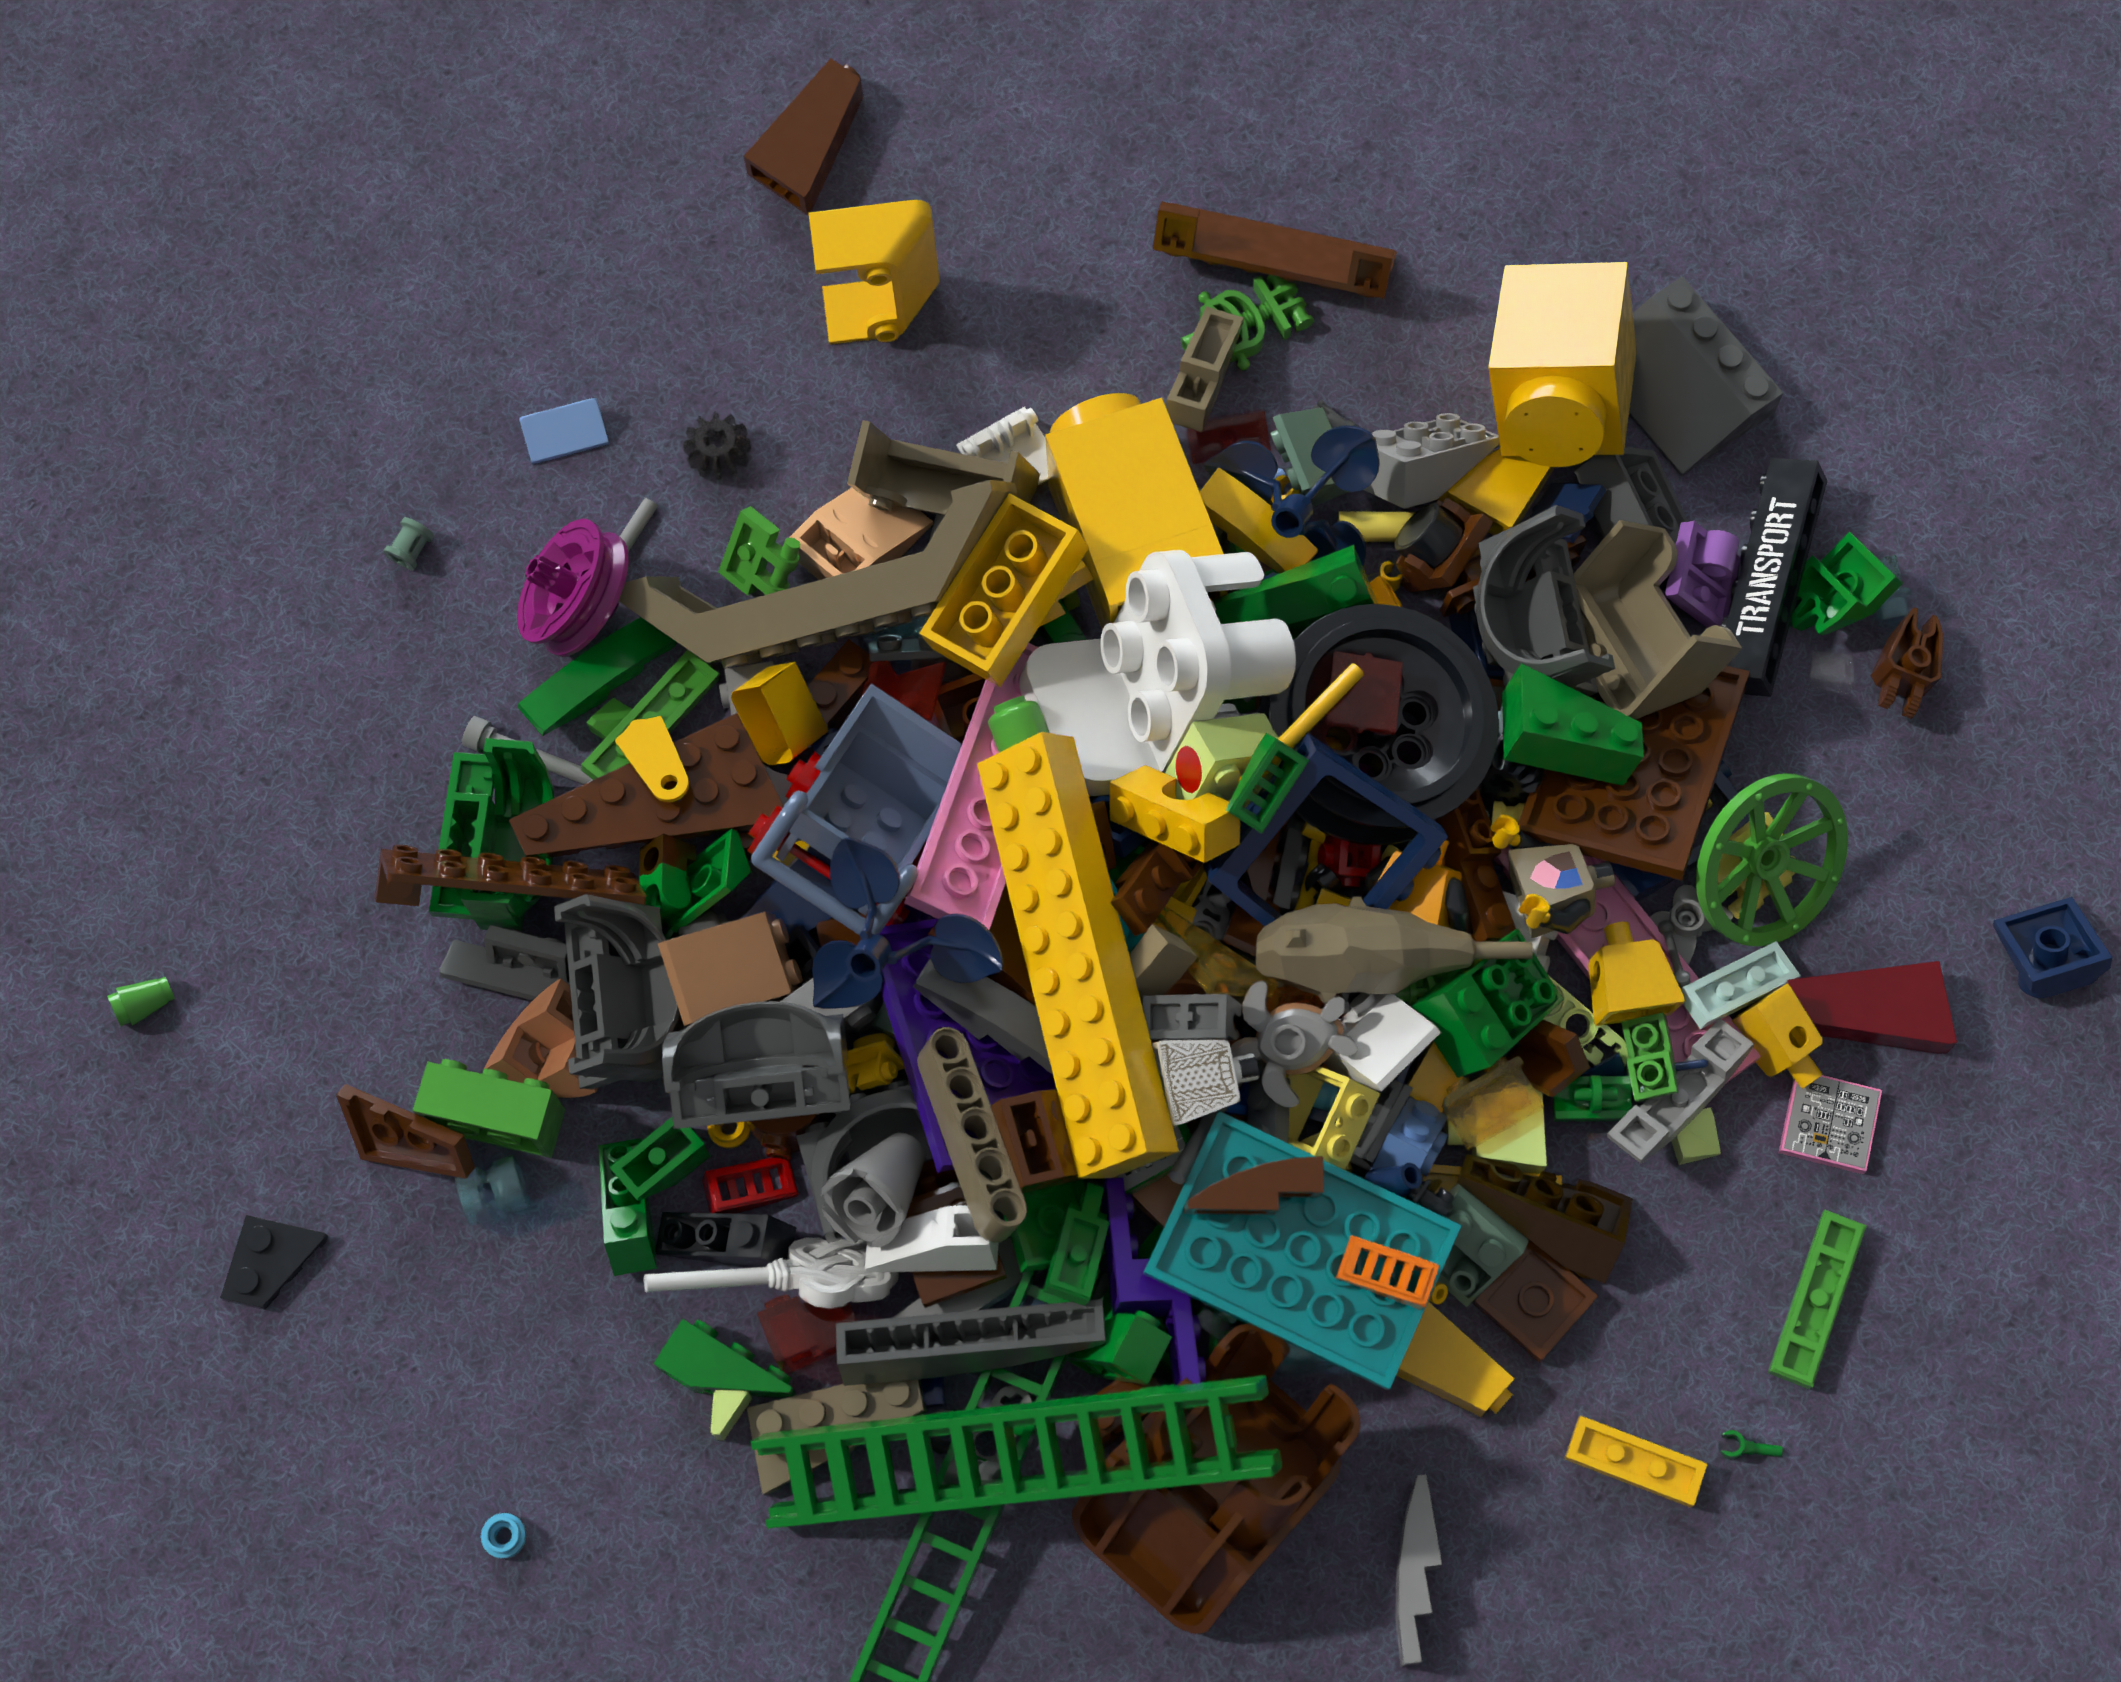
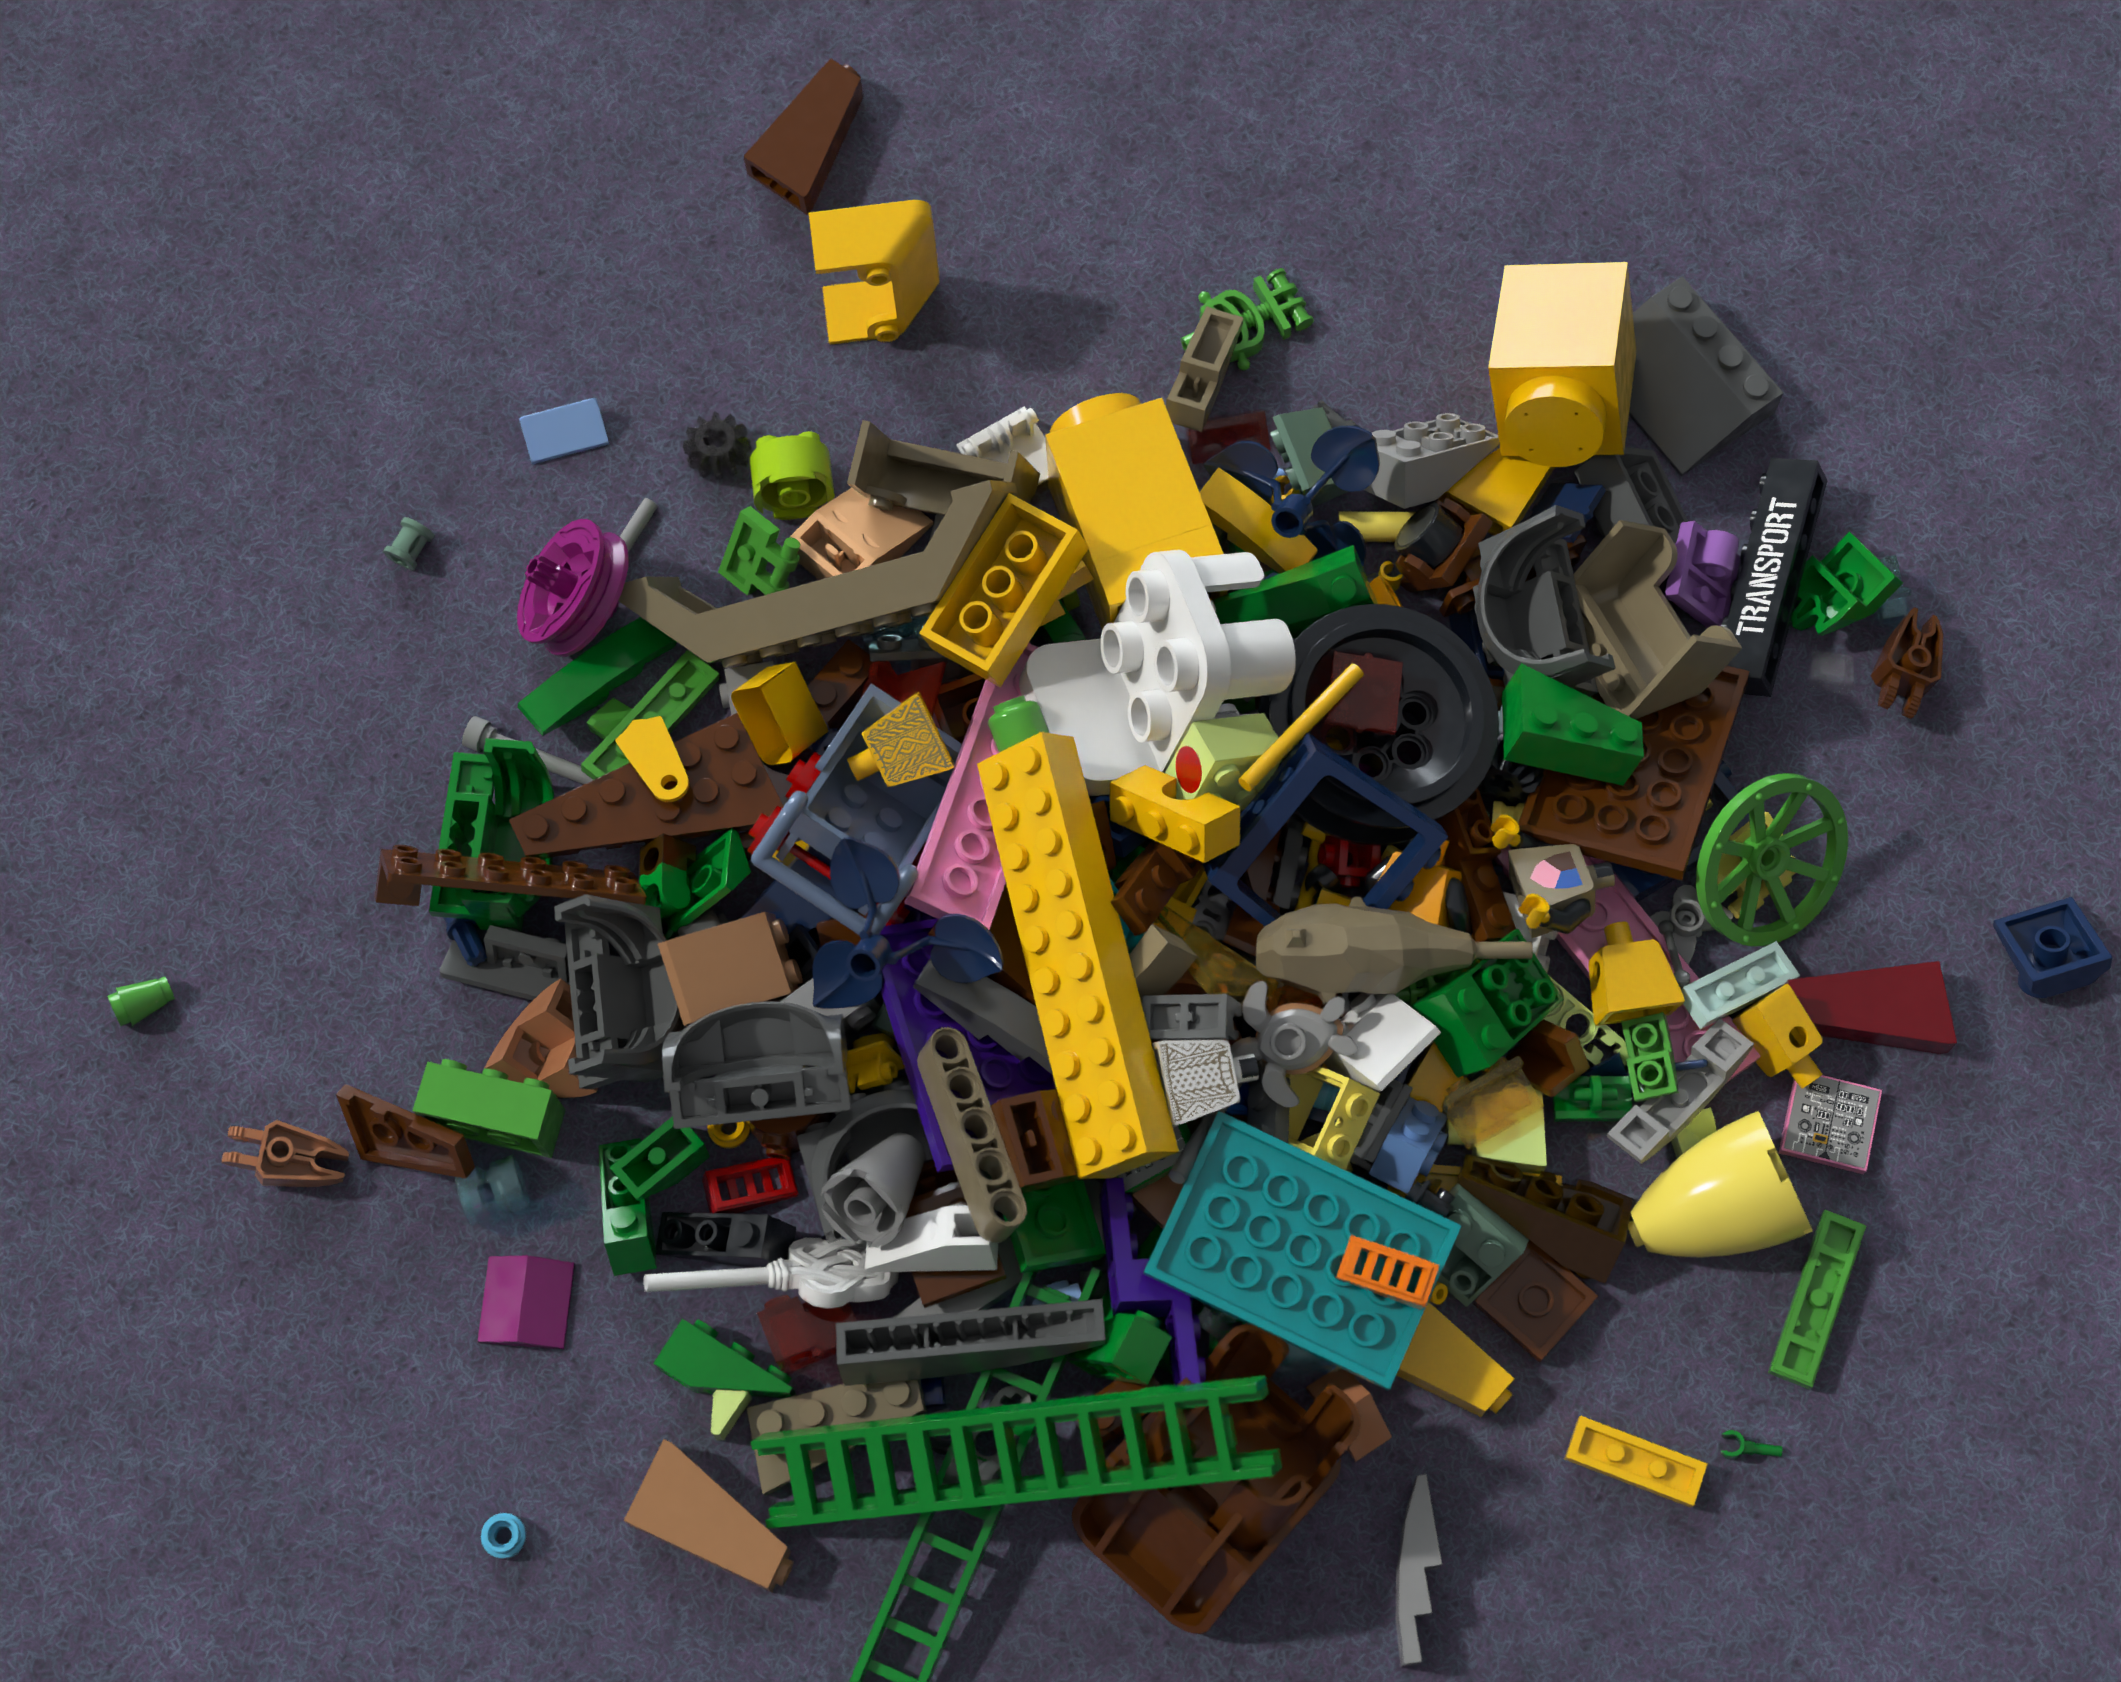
(267, 1259): black wing -> none
(286, 1156): none -> nougat hinge
(467, 938): none -> dark blue axle
(526, 1301): none -> magenta slope
(699, 1517): none -> medium nougat slope
(791, 475): none -> lime brick
(902, 746): none -> yellow torso
(1078, 1248): green hinge -> none
(1259, 1188): reddish brown slope -> none
(1273, 250): reddish brown bracket -> none
(1285, 779): green slope -> none
(1372, 1428): none -> nougat slope
(1396, 1179): dark blue cone -> none
(1721, 1198): none -> light yellow cylinder

